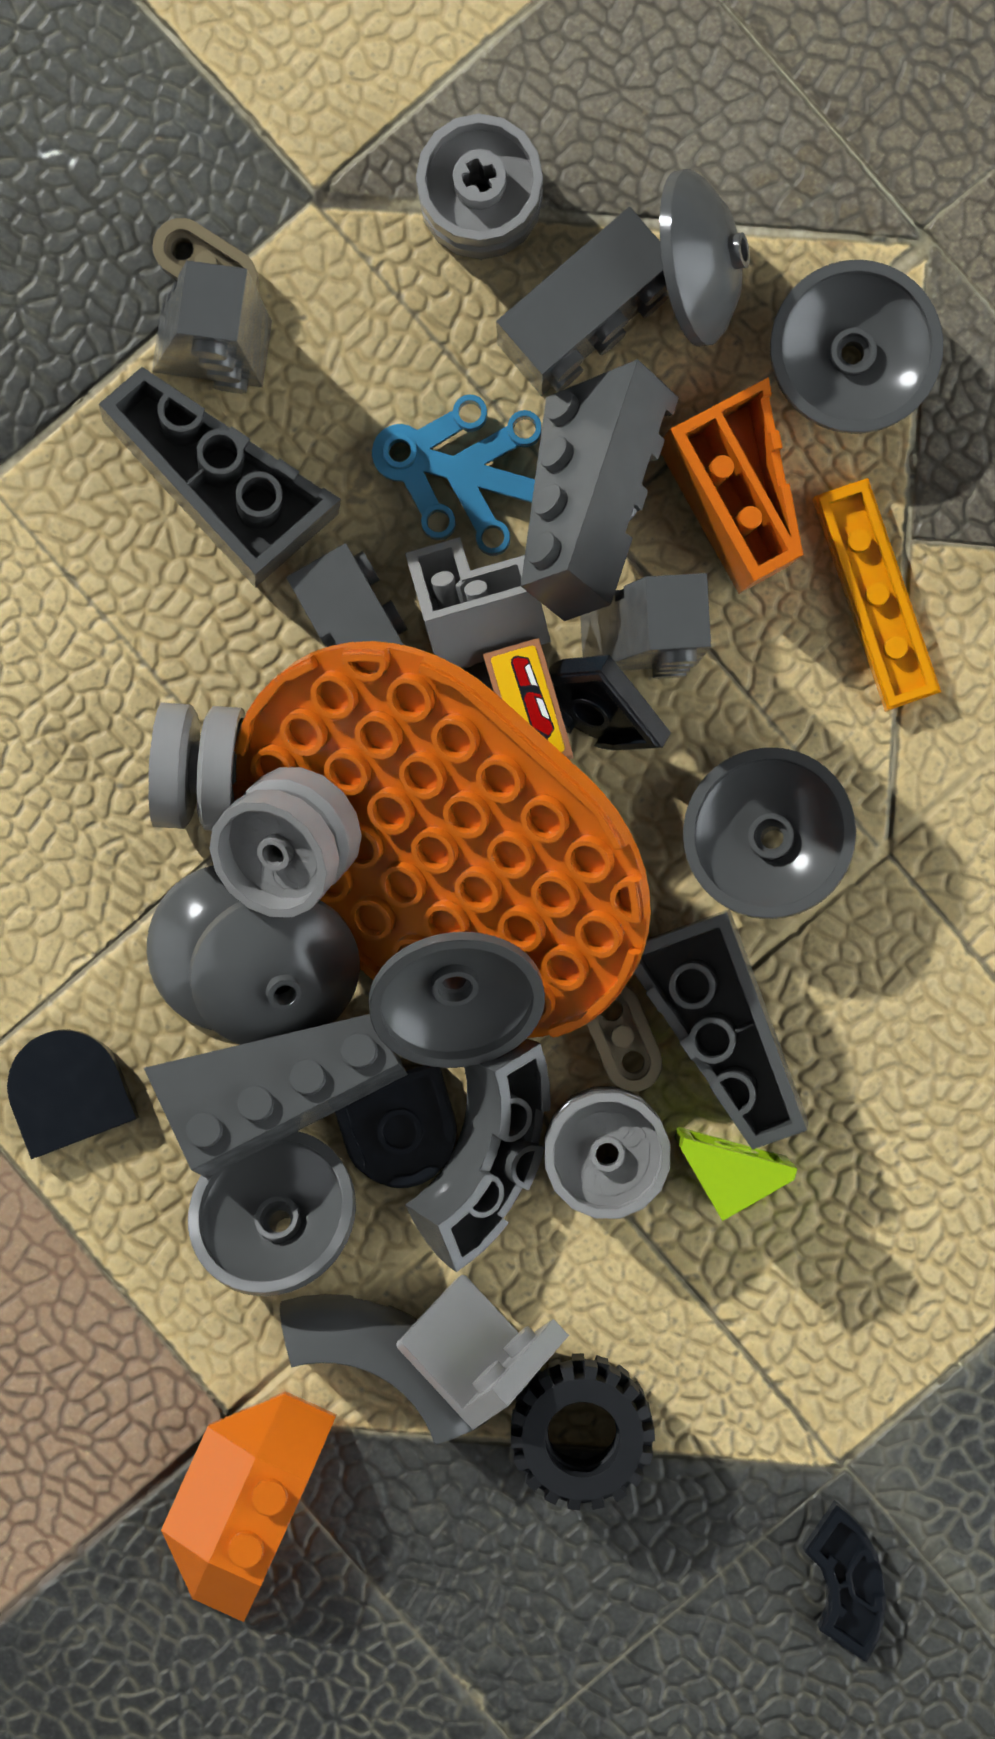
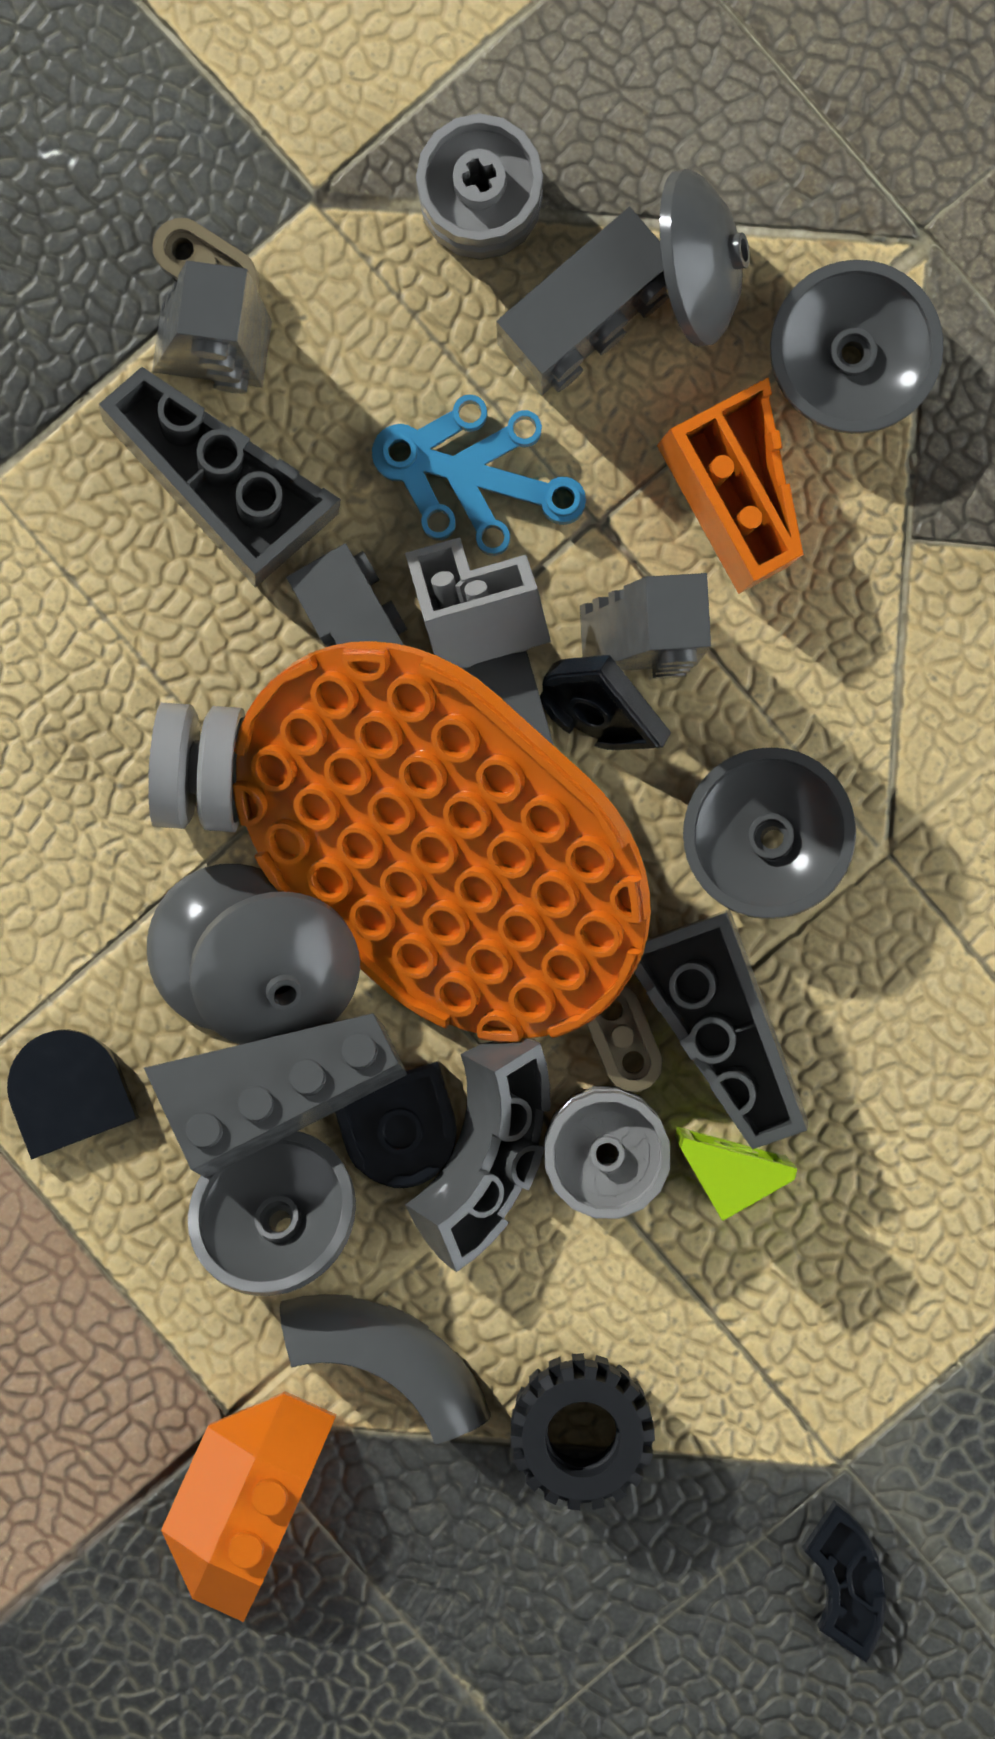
(285, 842): light grey wheel -> none
(456, 999): dark grey dish -> none
(475, 1353): light grey bracket -> none
(524, 683): slope -> none
(590, 486): dark grey wedge -> none
(876, 594): light orange tile -> none

